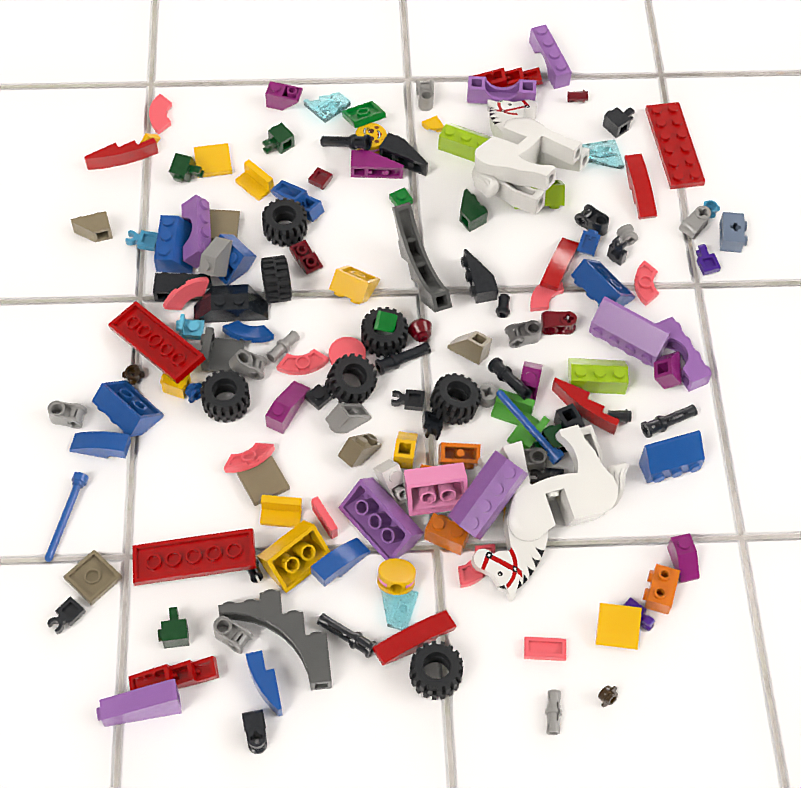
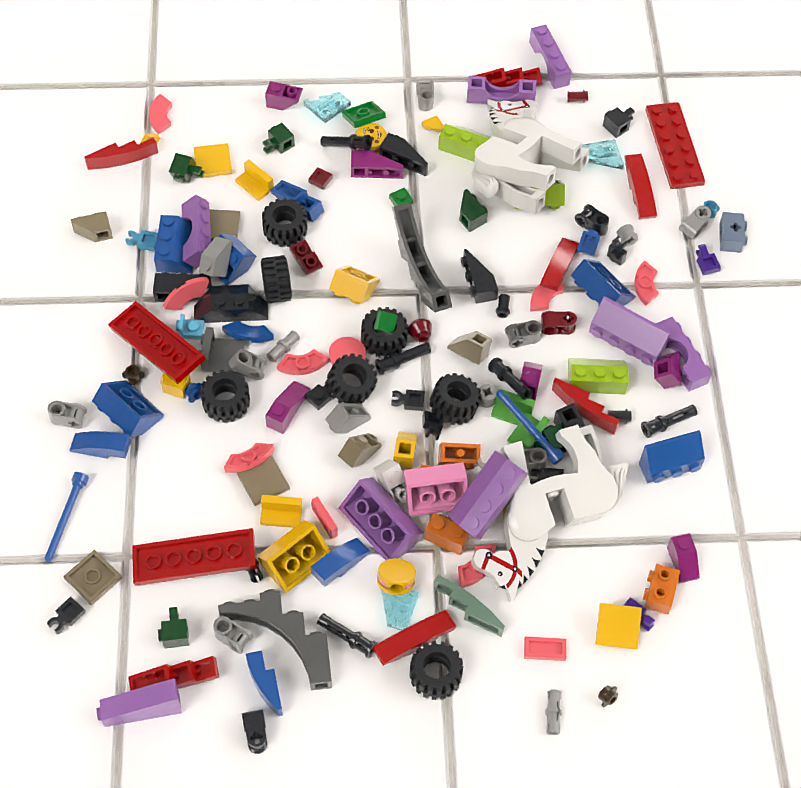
(474, 609): none -> sand green slope

